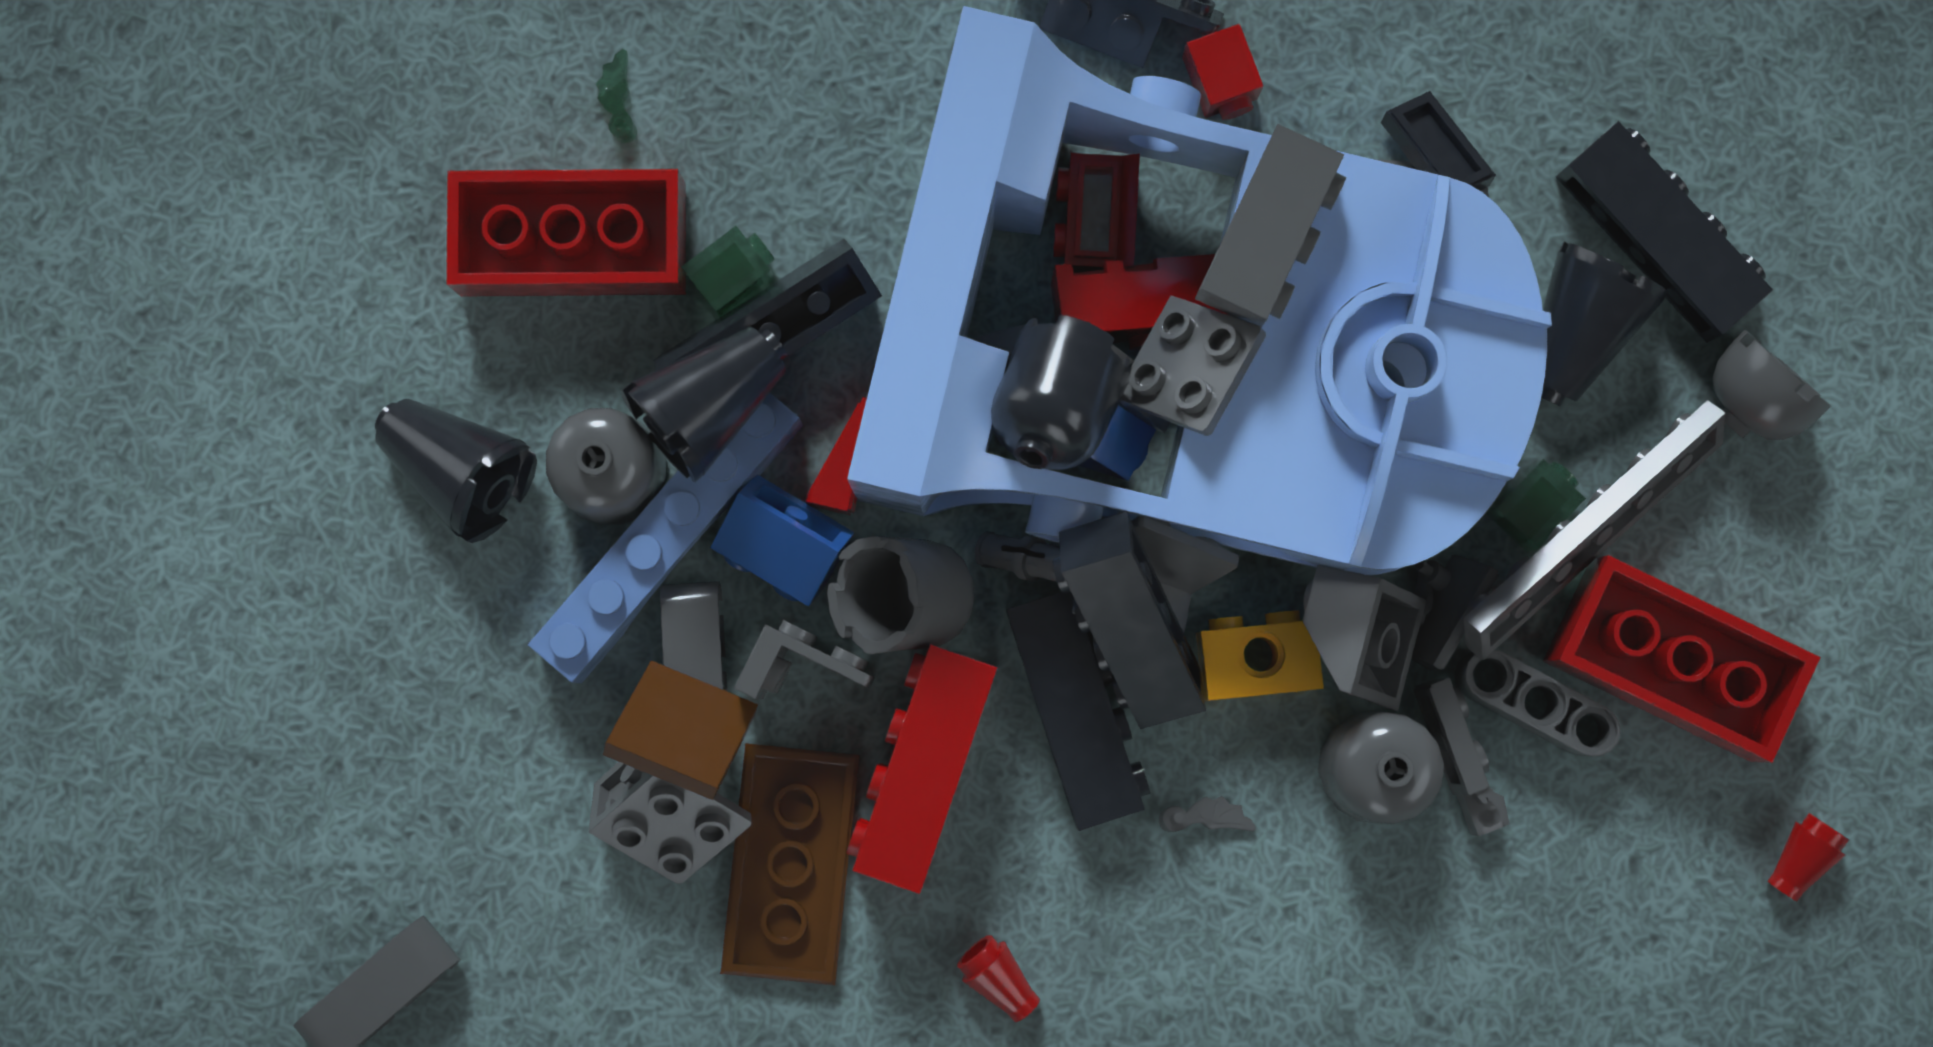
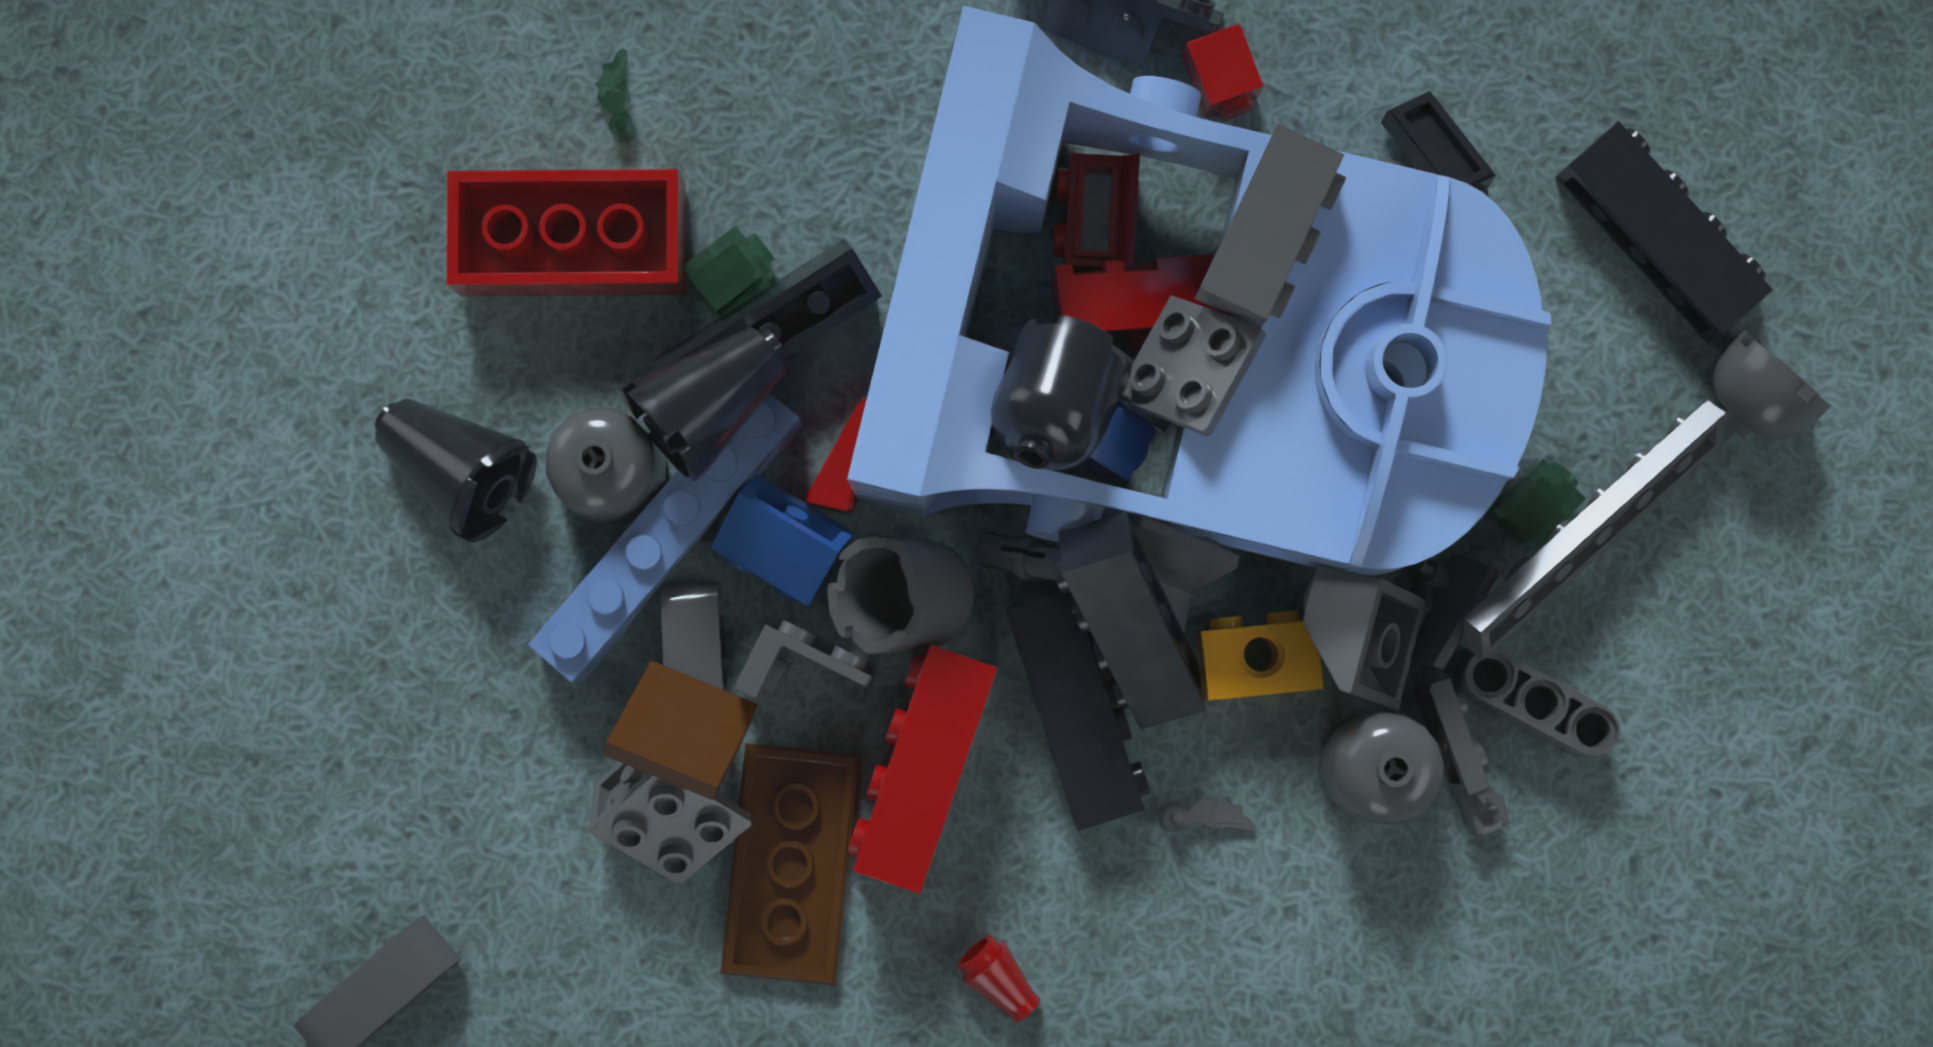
(1593, 316): black cone -> none
(1682, 659): red brick -> none
(1807, 856): red cone -> none

